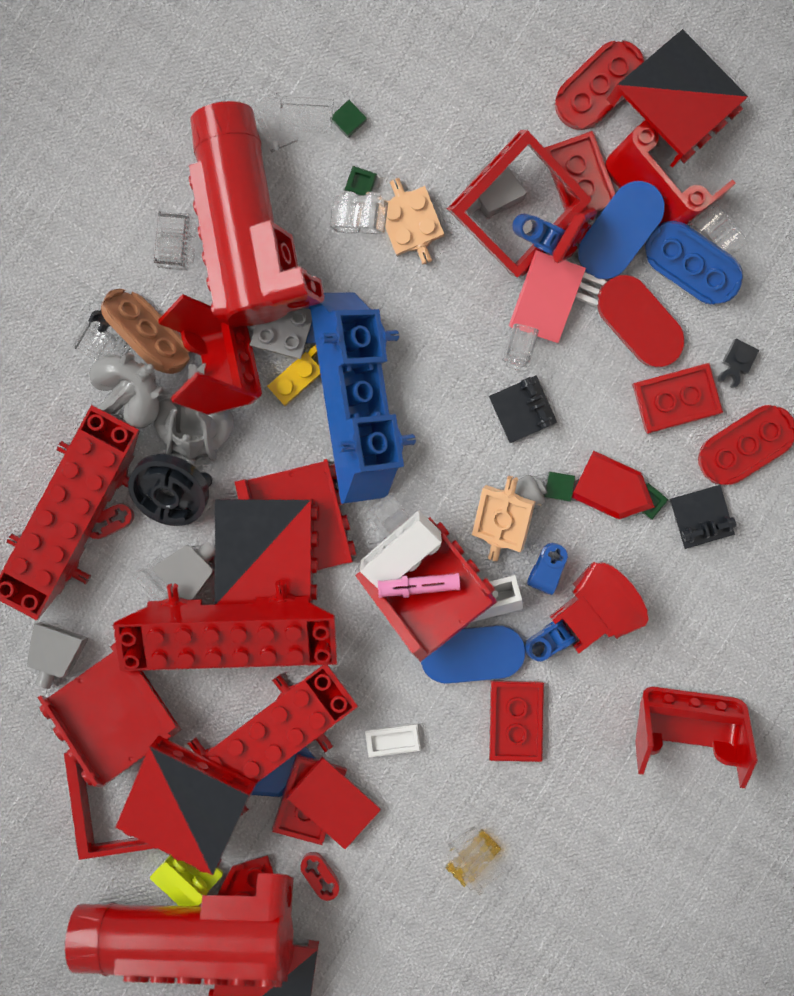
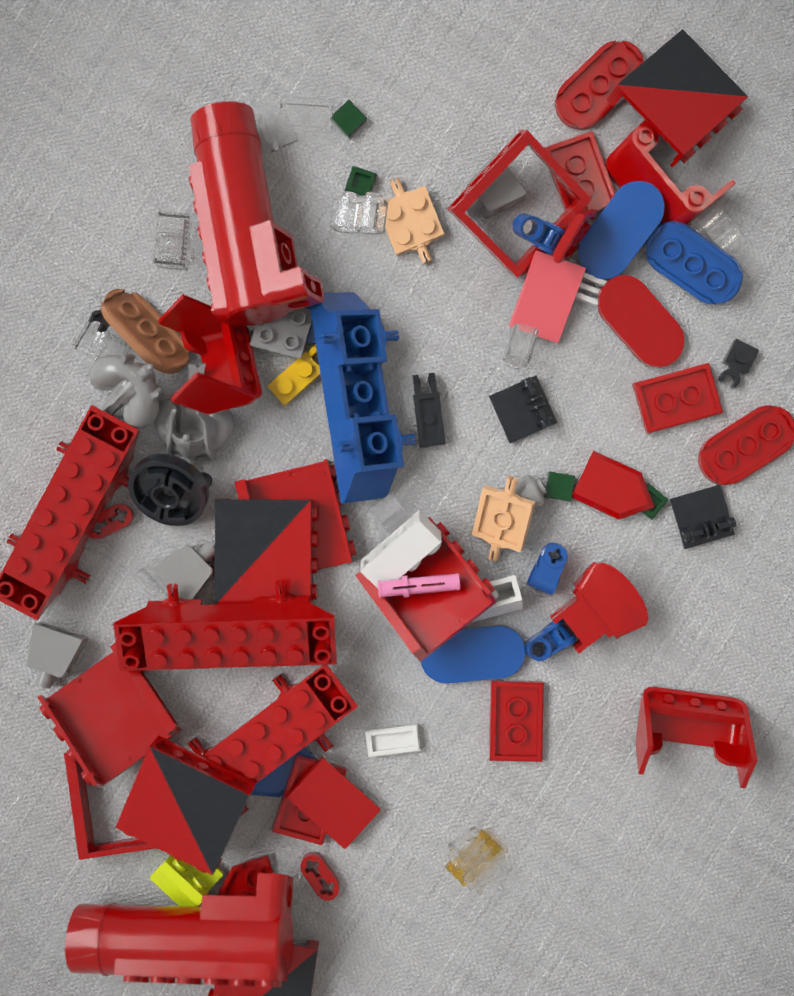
(428, 414): none -> black hinge

